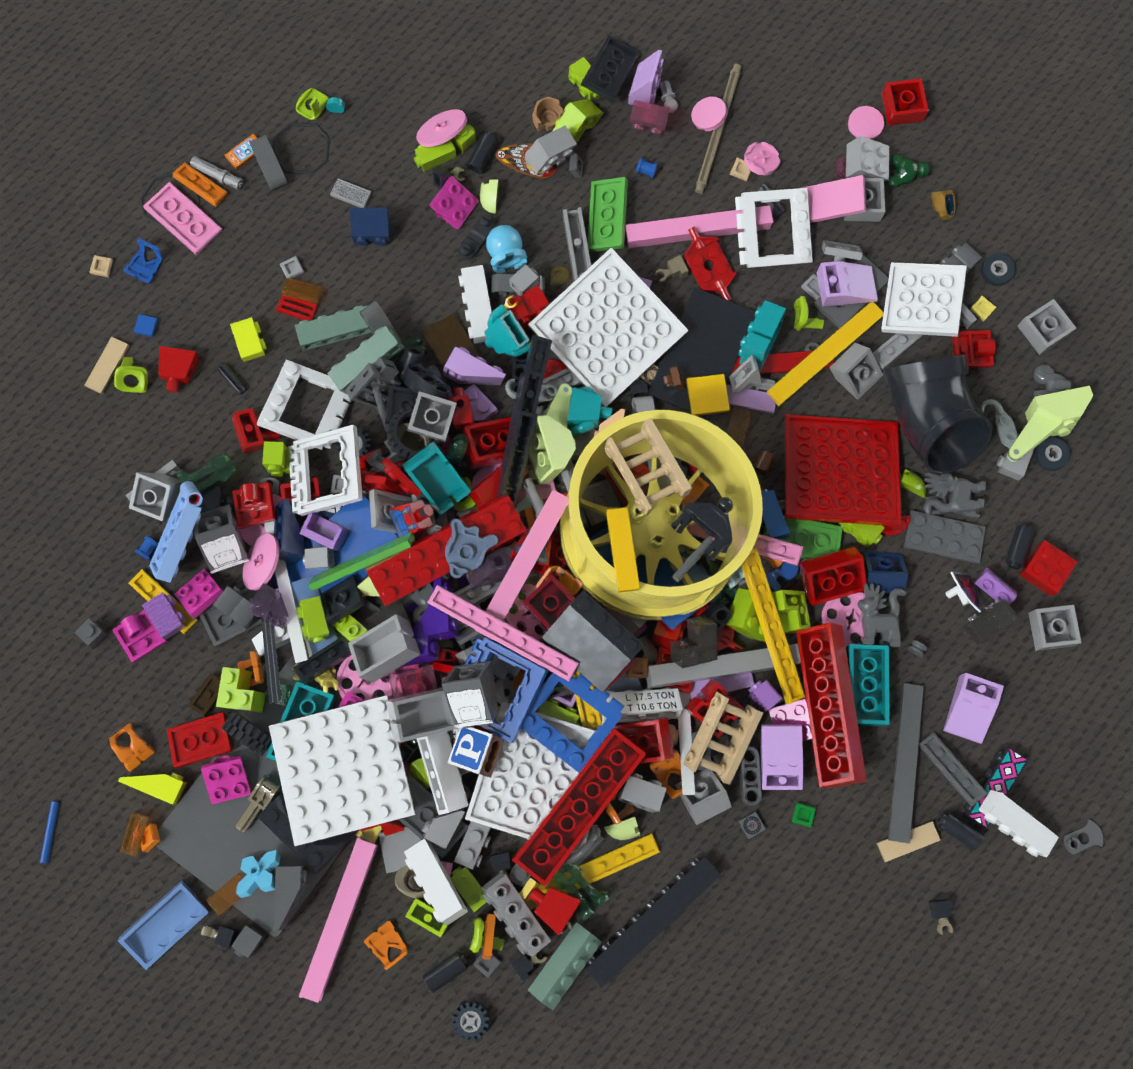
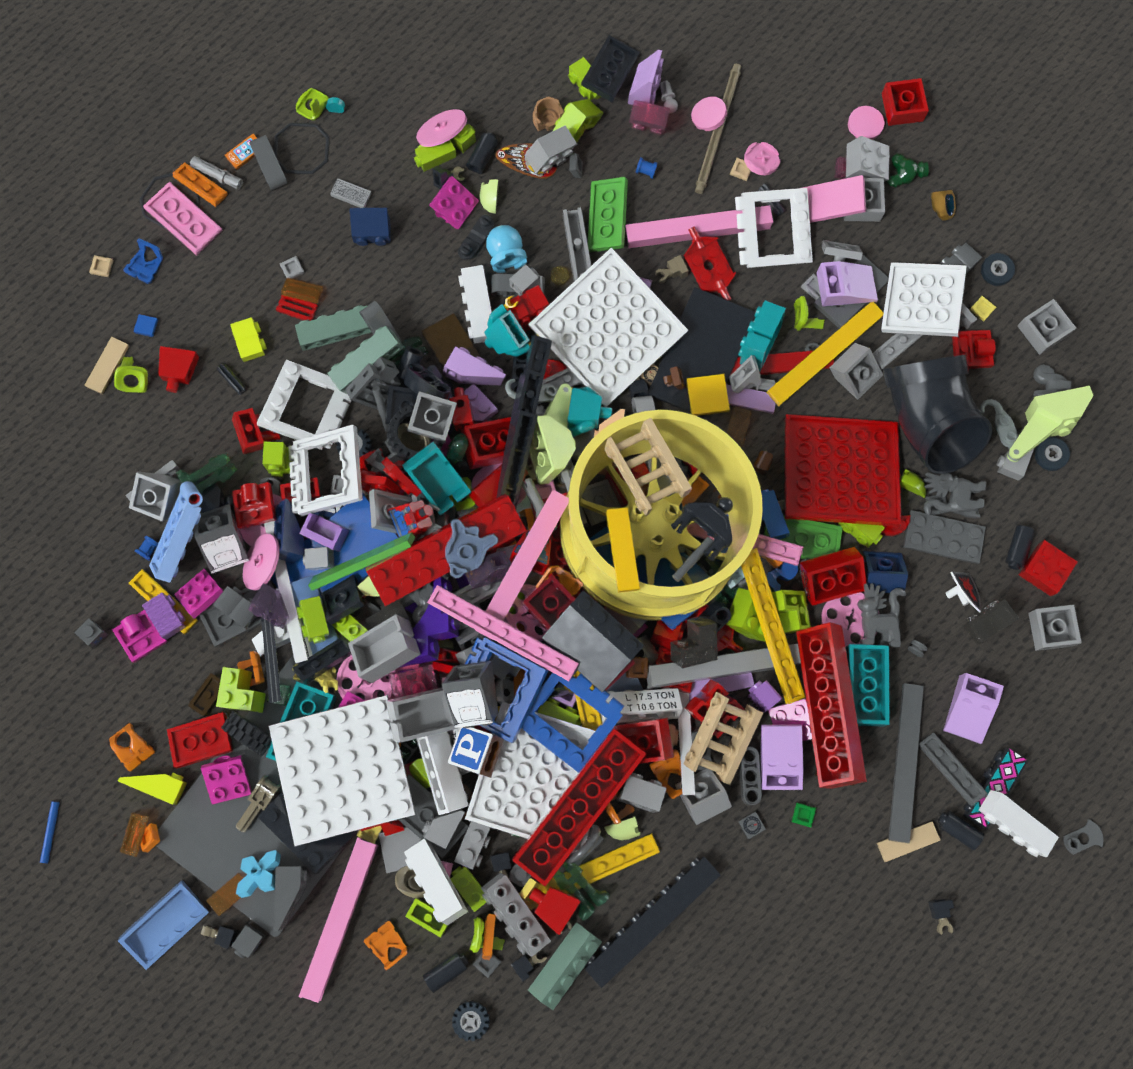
(996, 586): medium lavender bracket -> none

